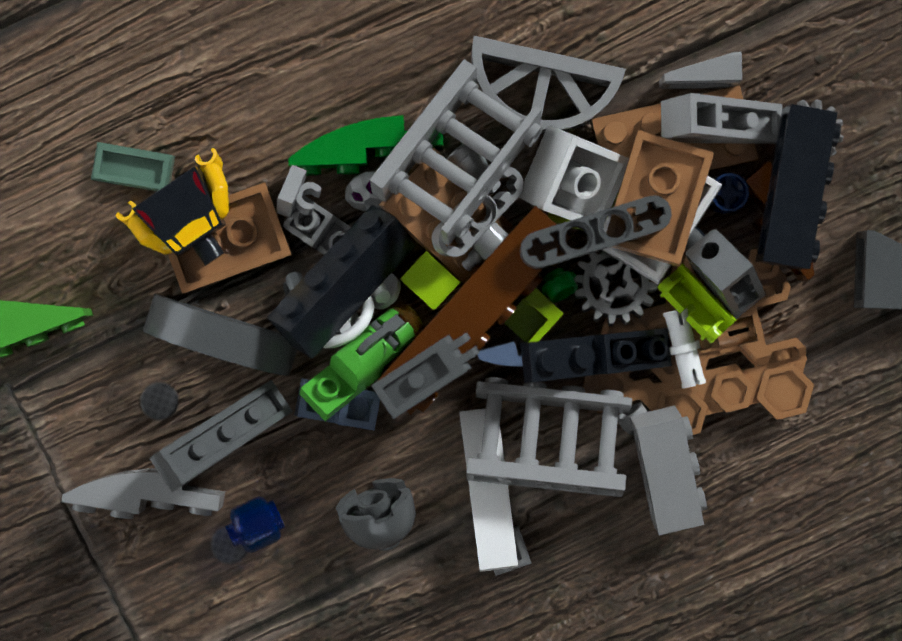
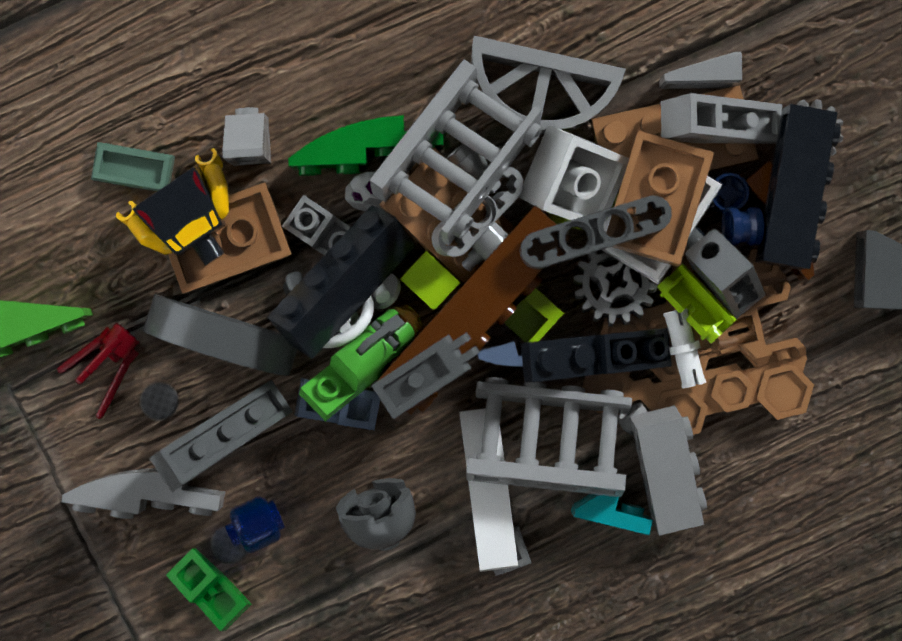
(115, 344): none -> dark red plant
(209, 589): none -> green slope
(246, 138): none -> light grey slope
(293, 192): light grey tile -> none
(559, 285): green plate -> none
(604, 511): none -> teal slope
(743, 226): none -> dark blue wheel

